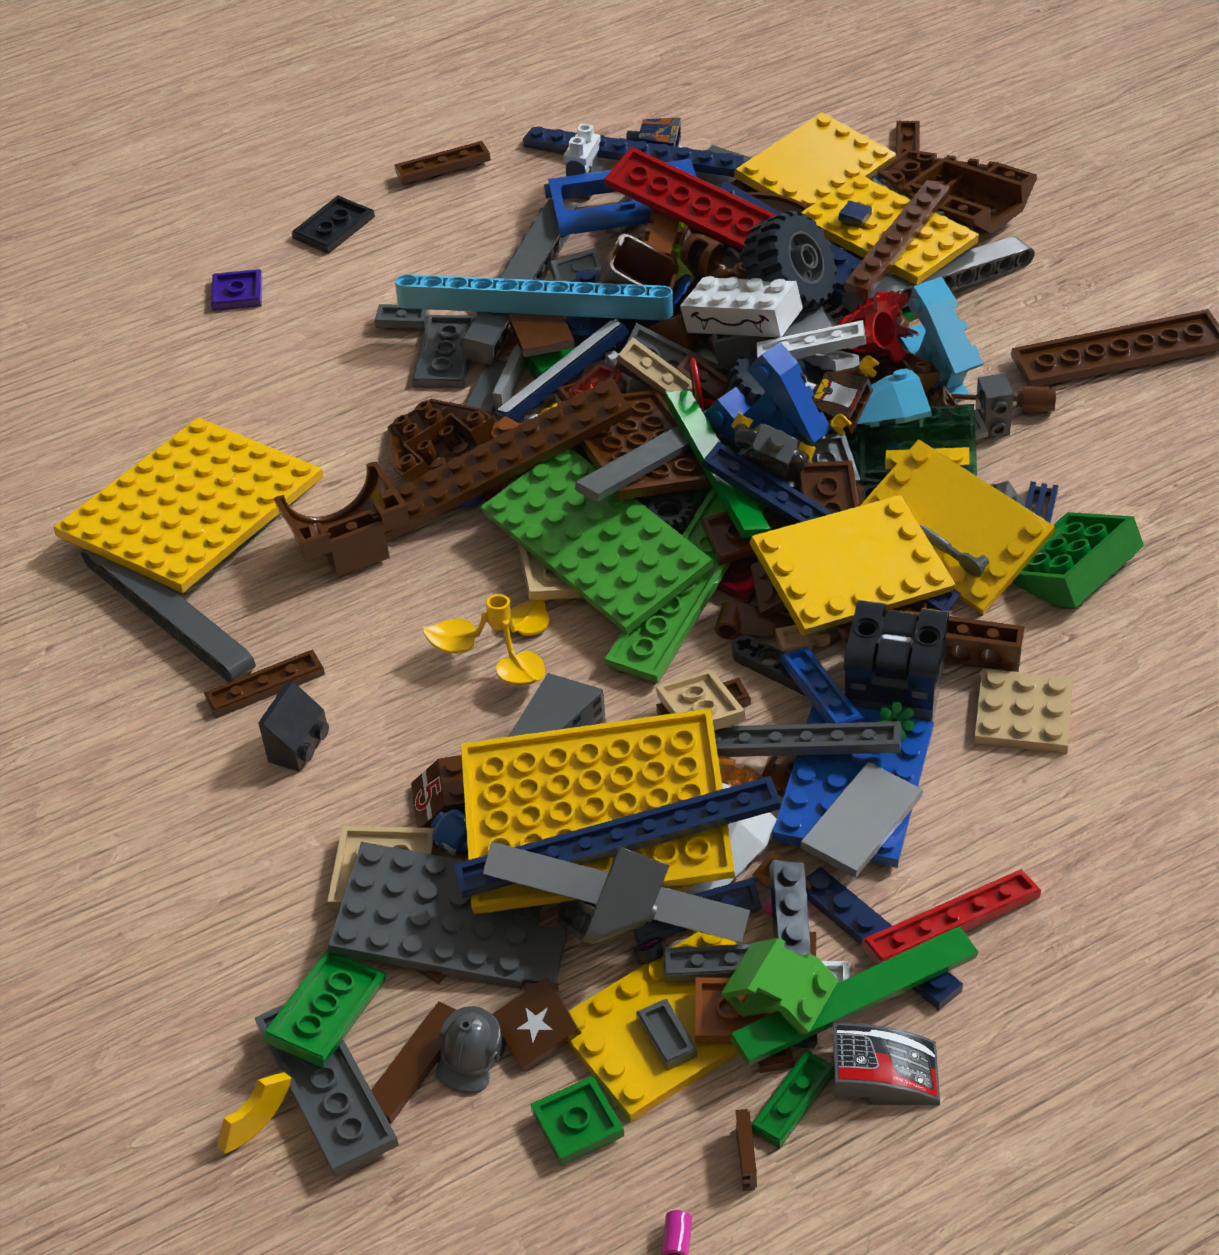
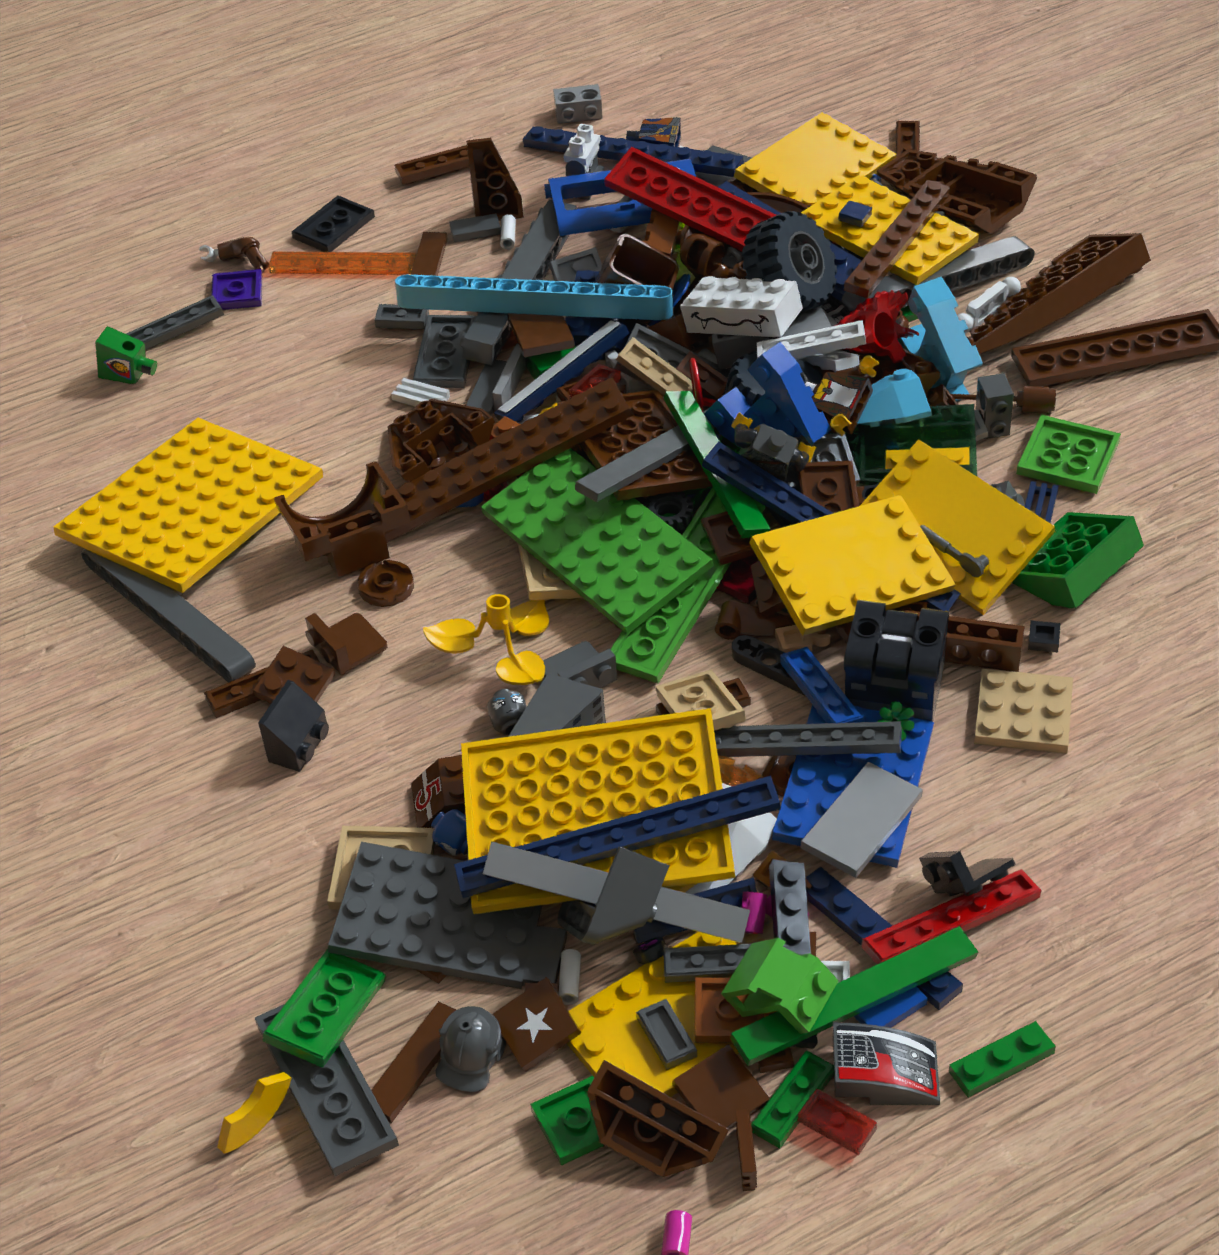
(122, 357): none -> green torso
(178, 322): none -> dark grey tile
(237, 248): none -> reddish brown arm
(293, 666): none -> reddish brown plate
(342, 263): none -> clear orange tile
(345, 642): none -> reddish brown bracket
(385, 595): none -> reddish brown tile
(414, 392): none -> white tile
(430, 253): none -> reddish brown tile
(475, 227): none -> dark grey tile
(491, 182): none -> reddish brown wedge
(506, 710): none -> dark grey head
(507, 237): none -> white hinge
(569, 976): none -> white hinge
(578, 103): none -> light grey brick
(583, 665): none -> dark grey bracket
(650, 1124): none -> reddish brown wedge
(720, 1087): none -> reddish brown tile
(757, 905): none -> dark pink piece
(837, 1121): none -> clear red plate
(894, 1010): none -> blue tile
(950, 874): none -> black bracket
(989, 301): none -> white plate
(1001, 1059): none -> green plate
(1044, 636): none -> black plate
(1068, 454): none -> bright green plate
(1072, 282): none -> reddish brown wedge

